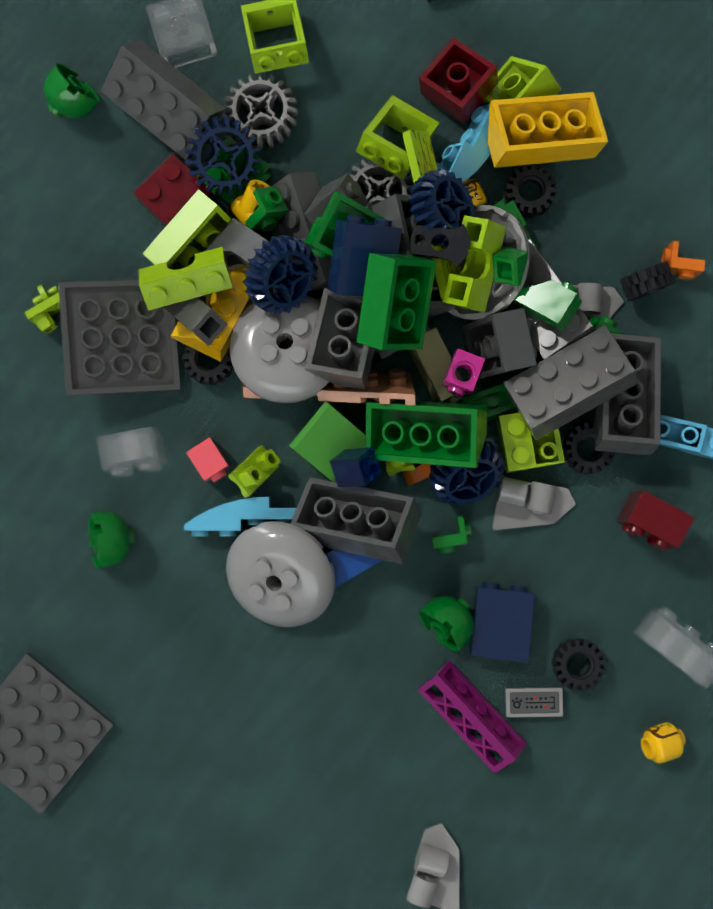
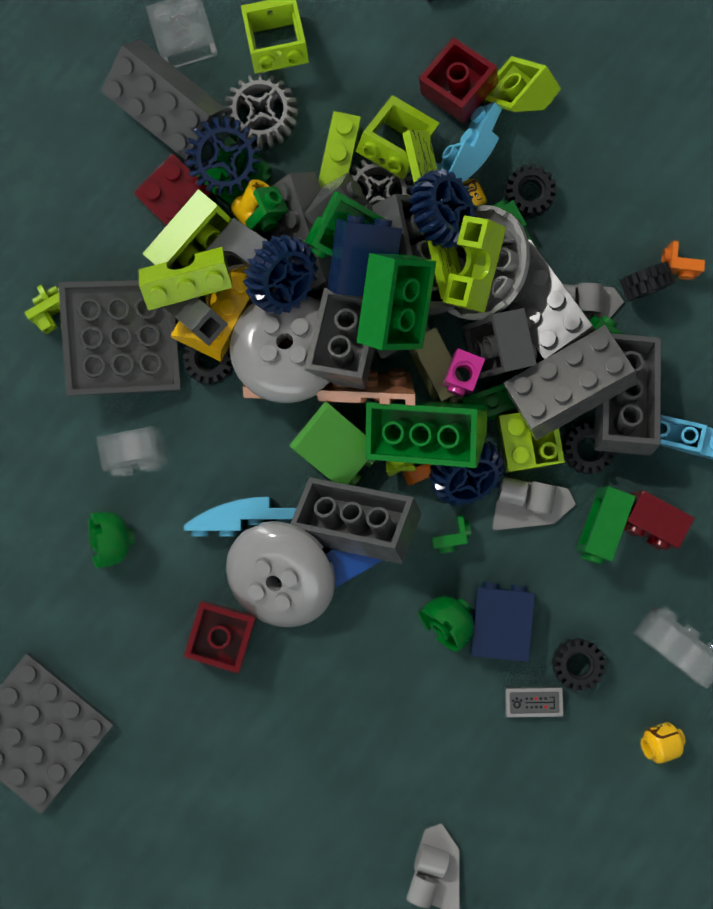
(68, 94): green cylinder -> none
(209, 460): coral brick -> none
(220, 636): none -> dark red brick
(255, 470): lime hips -> none
(339, 147): none -> lime arch
(355, 467): clear blue brick -> none
(455, 252): black piece -> none
(476, 714): magenta fence -> none
(509, 265): green slope -> none
(545, 129): yellow slope -> none
(550, 302): slope -> none
(604, 525): none -> green window

